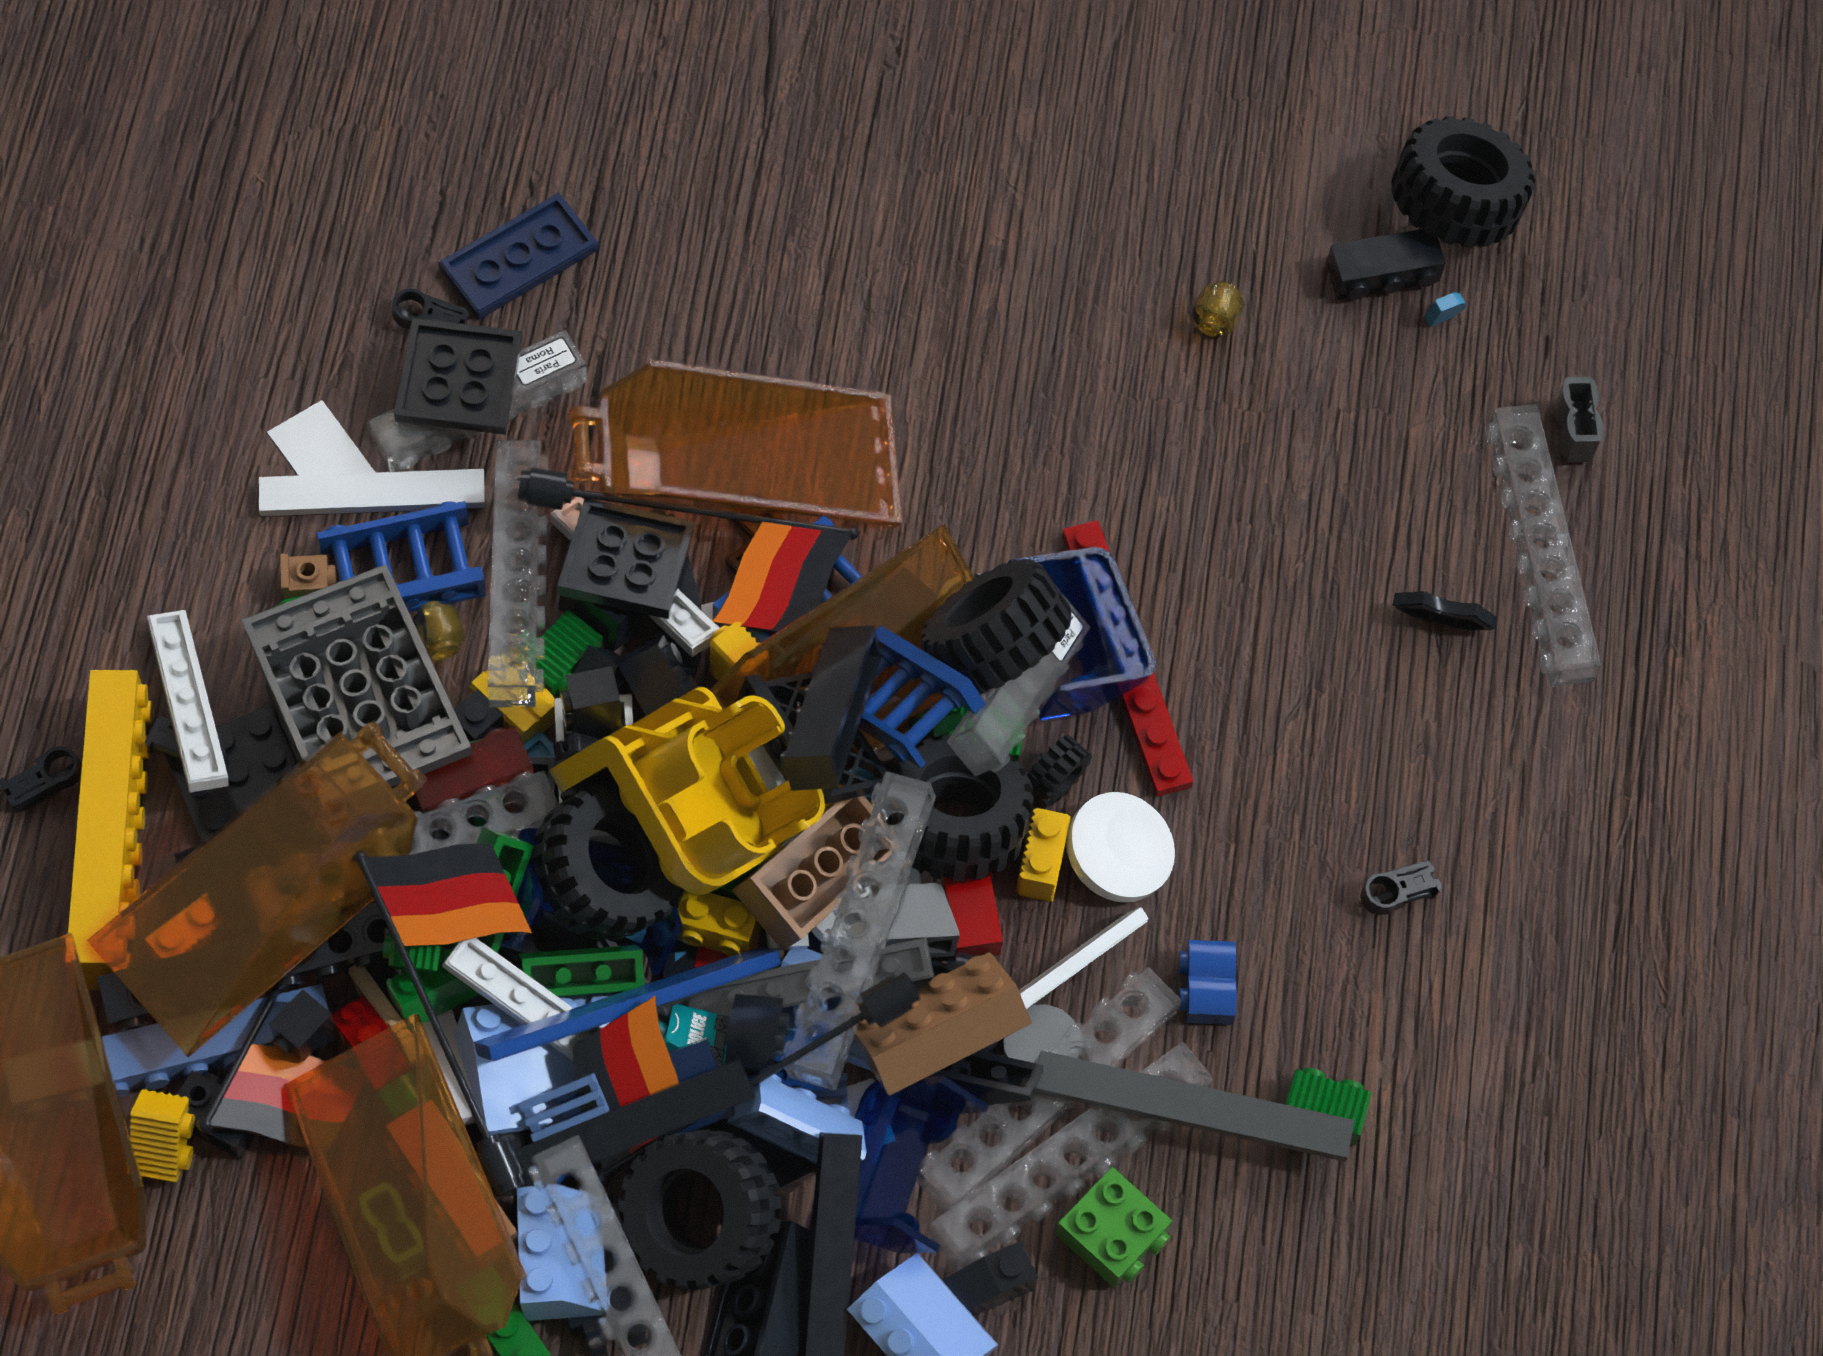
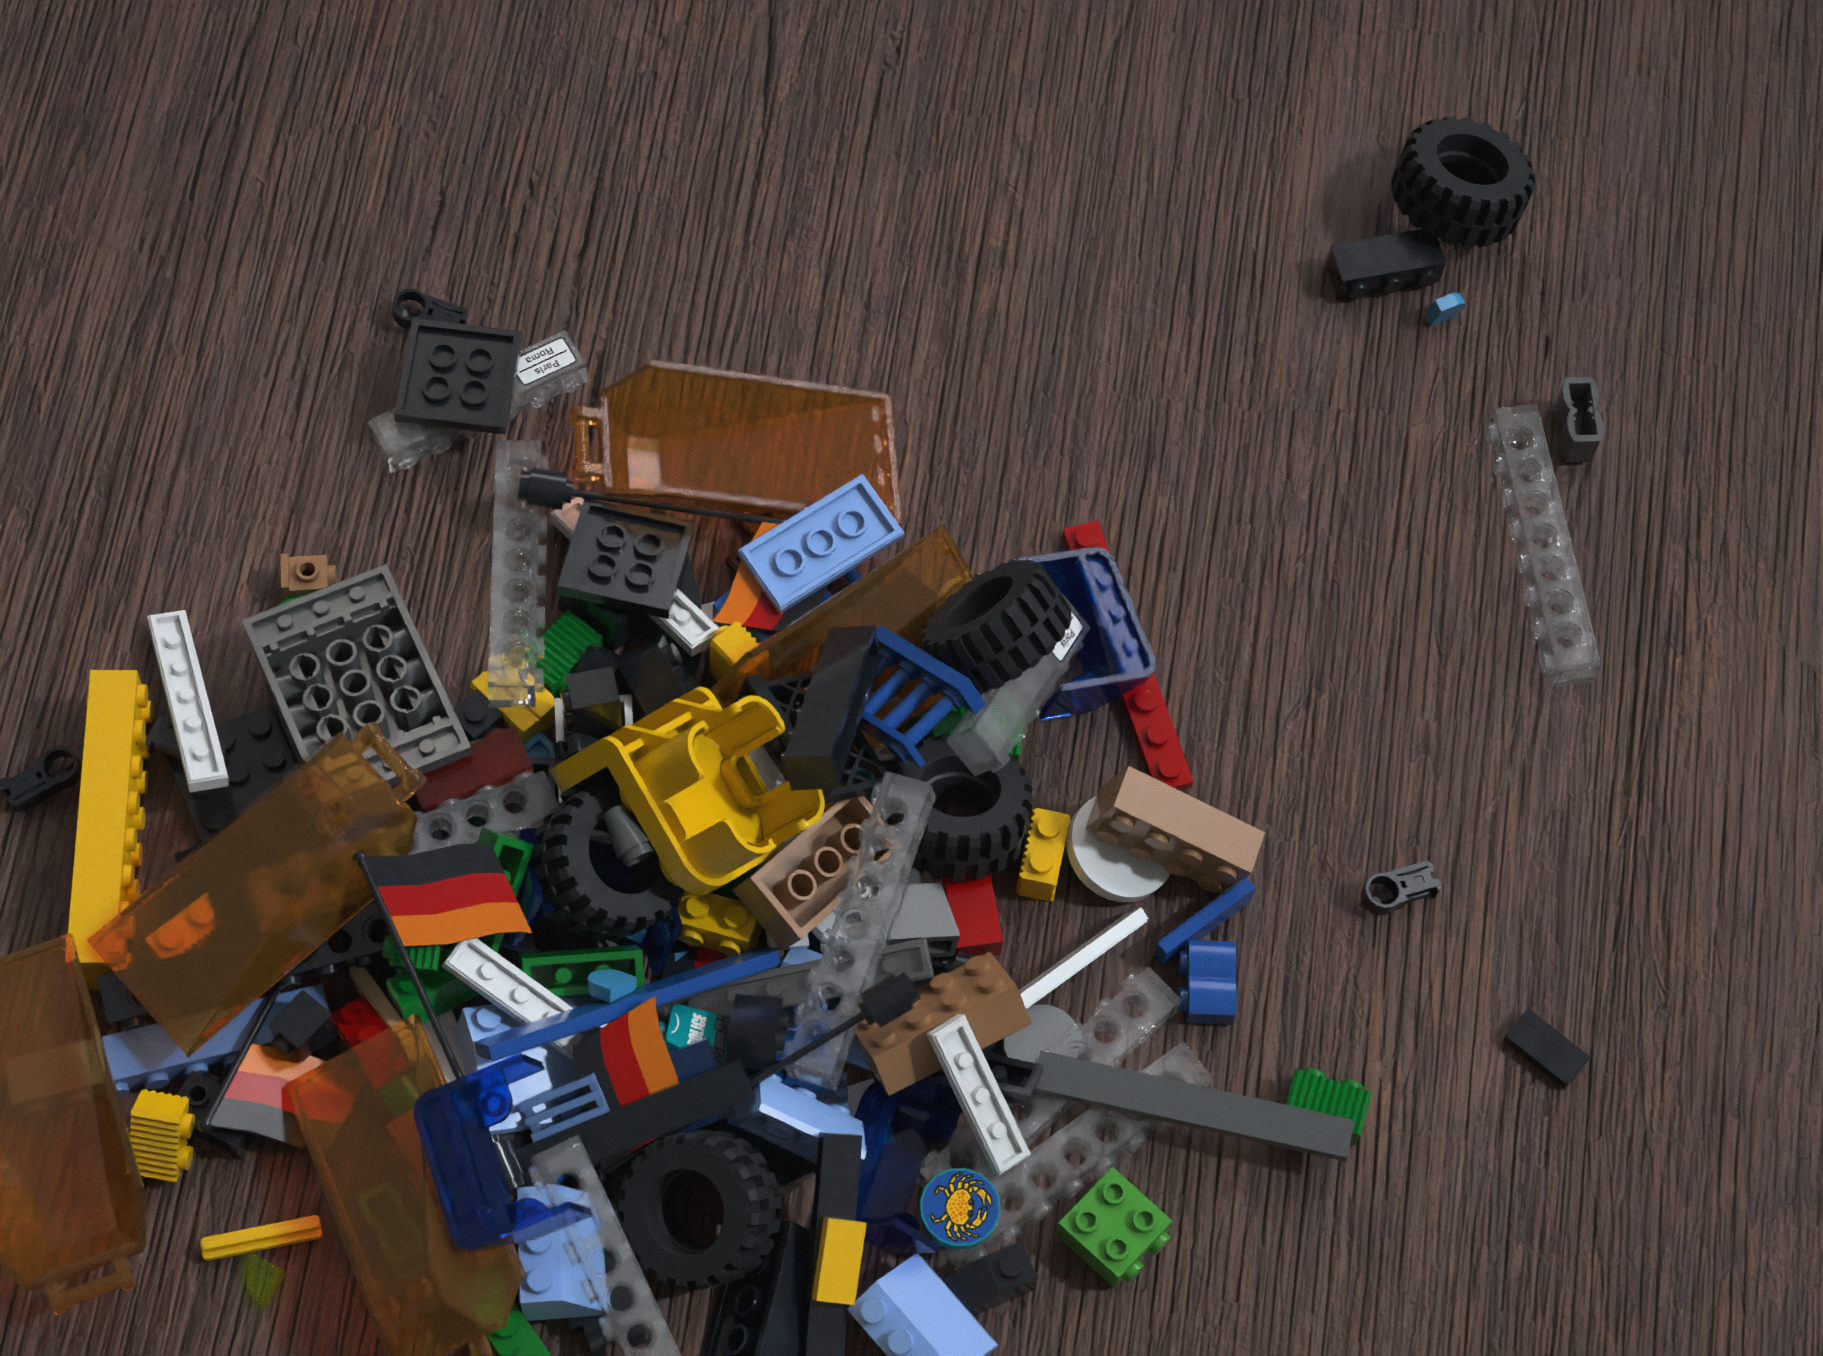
(261, 1238): none -> yellow axle
(263, 1279): none -> clear neon green tile
(318, 444): white sticker -> none
(369, 492): white tile -> none
(439, 629): clear yellow head -> none
(449, 588): blue fence -> none
(465, 1164): none -> clear blue windscreen
(518, 256): dark blue tile -> none
(610, 984): none -> dark azure tile
(627, 836): none -> dark grey cone
(820, 543): none -> light blue tile
(839, 1261): none -> yellow tile
(959, 1208): none -> tile
(978, 1094): none -> white tile
(1058, 770): black tyre -> none
(1175, 830): none -> medium nougat brick
(1204, 921): none -> blue tile
(1218, 309): clear yellow head -> none
(1443, 611): black tile -> none
(1546, 1048): none -> black tile

